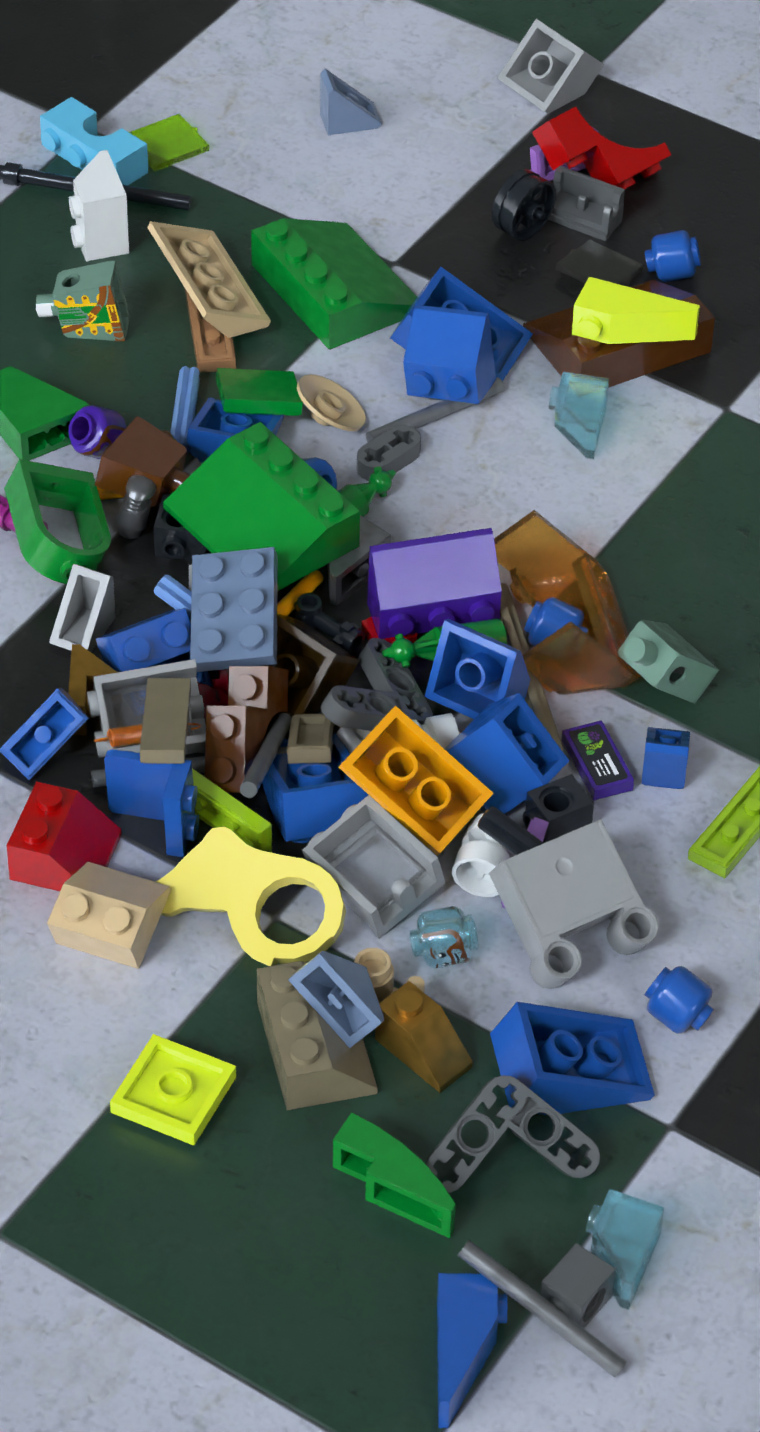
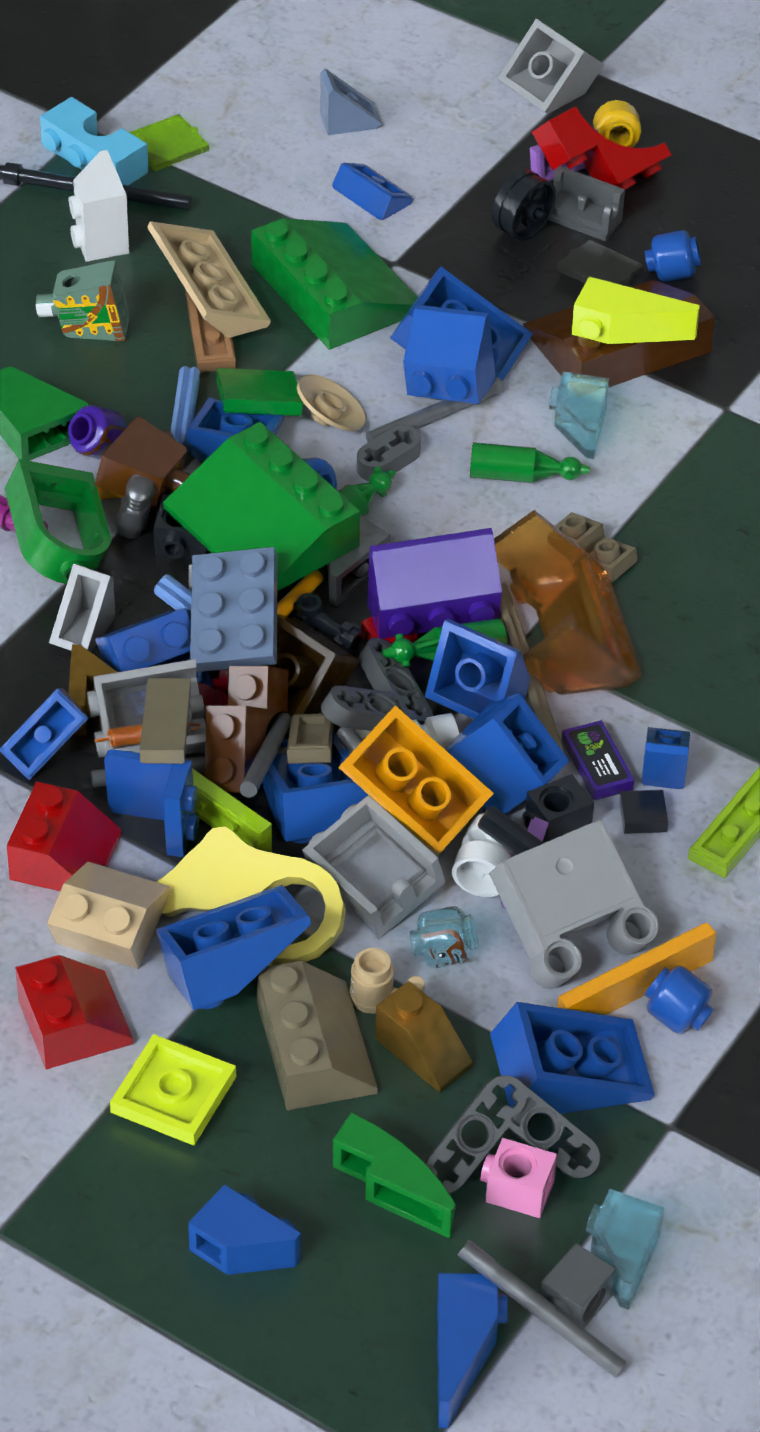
(70, 1010): none -> red slope
(230, 945): none -> blue slope
(242, 1236): none -> blue slope
(340, 995): sand blue slope -> none
(370, 190): none -> blue slope
(520, 464): none -> green wheel
(523, 1193): none -> bright pink brick
(550, 617): blue head -> none
(589, 535): none -> dark tan slope
(618, 123): none -> yellow head
(635, 976): none -> light orange tile
(643, 811): none -> black tile
(657, 651): sand green torso -> none

